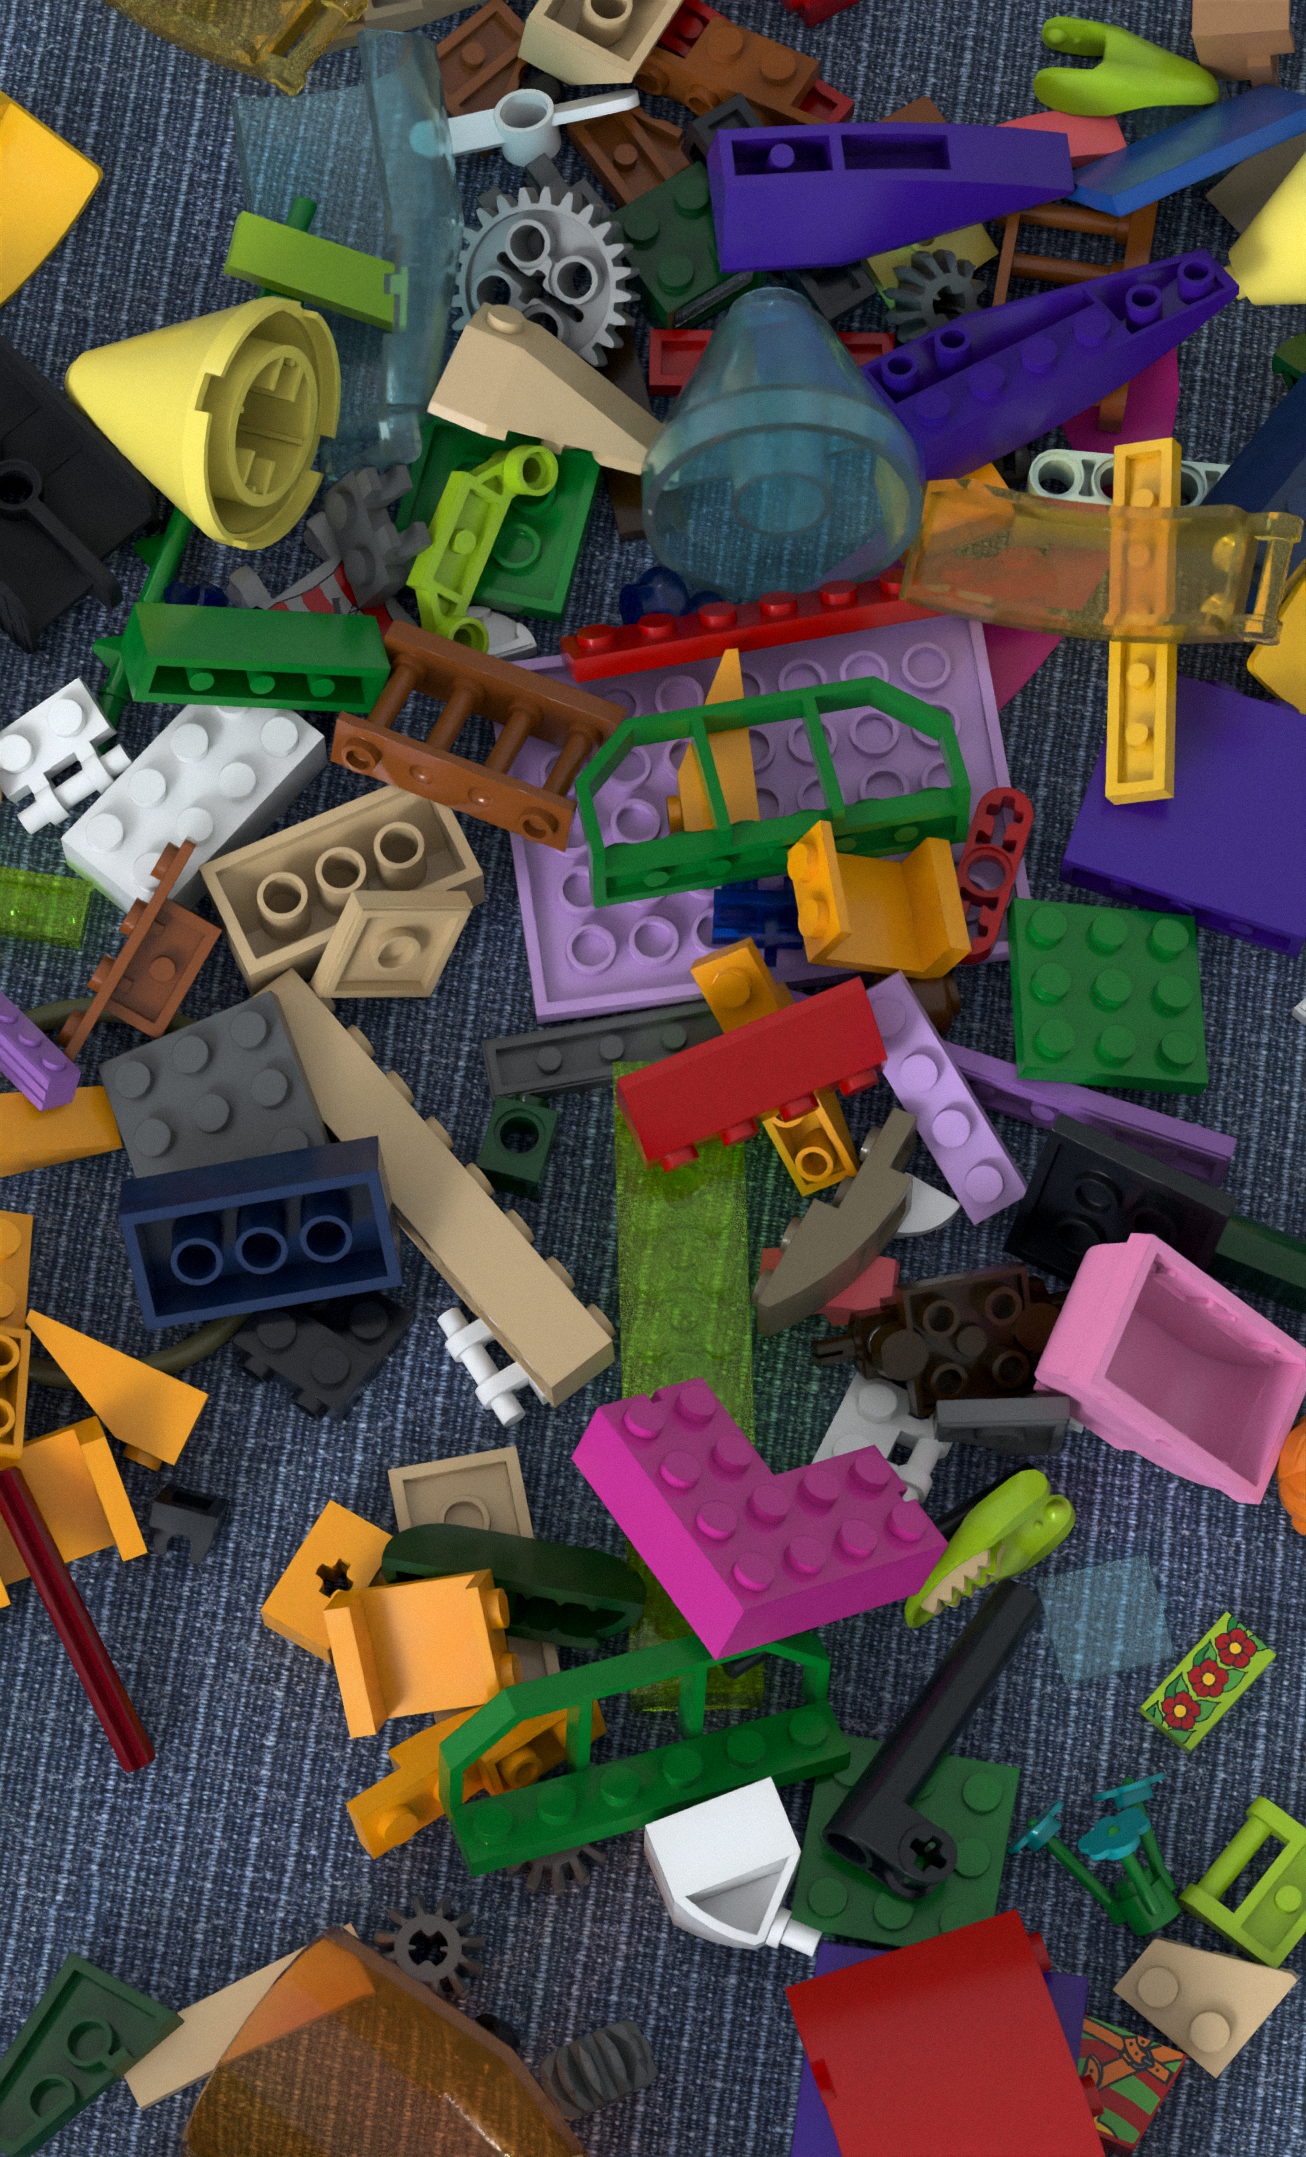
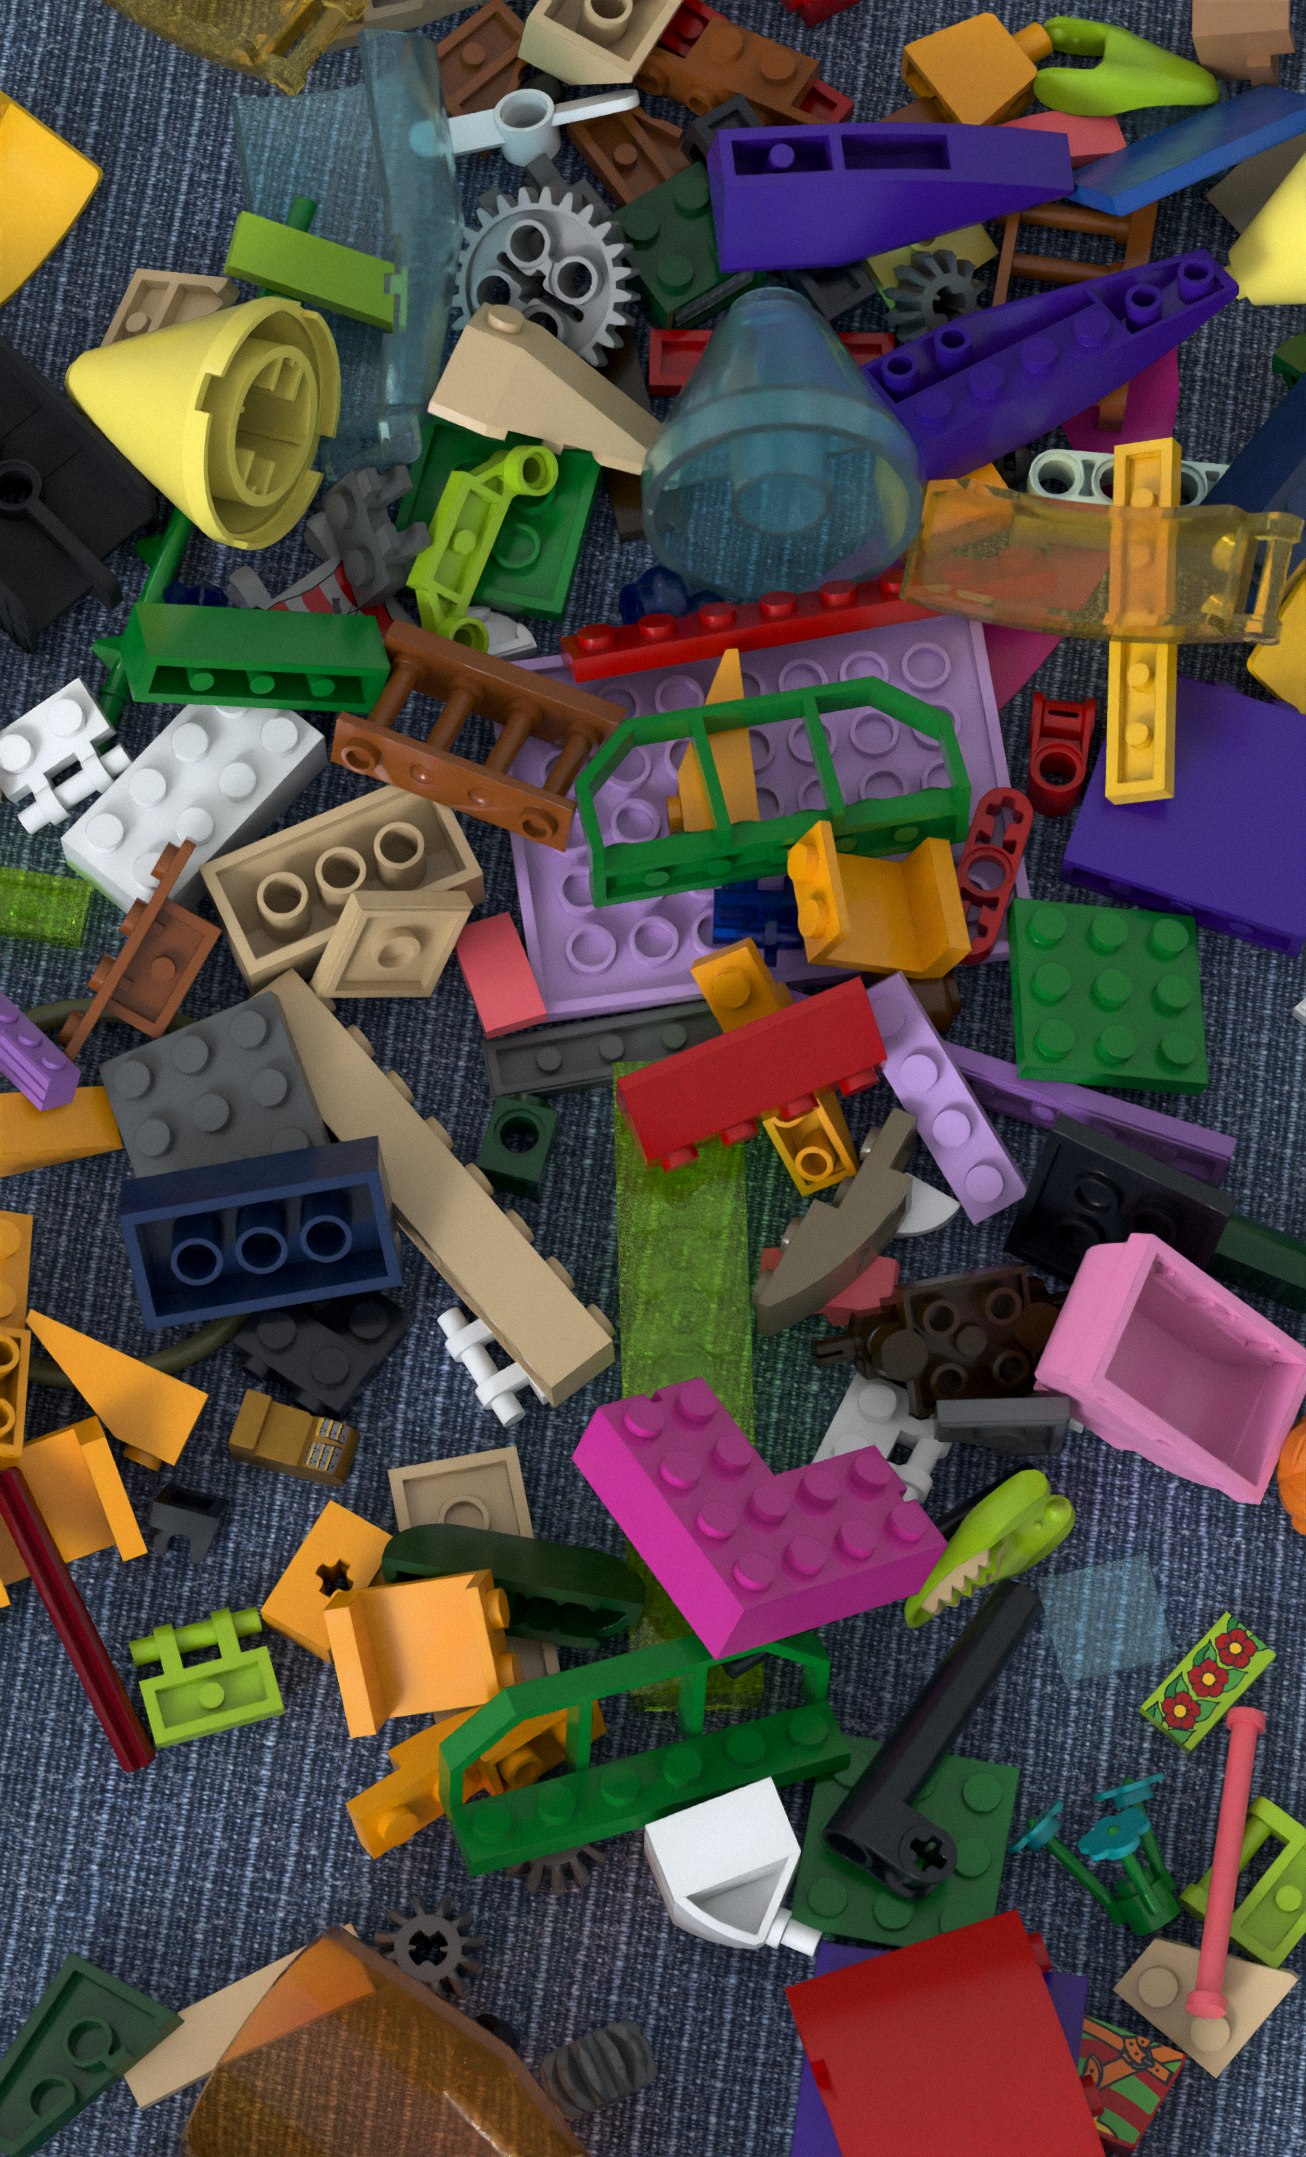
(167, 298): none -> tan wing
(212, 1694): none -> lime plate
(292, 1441): none -> pearl gold leg
(499, 976): none -> coral slope
(977, 69): none -> light orange torso
(1058, 743): none -> red piece
(1207, 1998): none -> coral bar

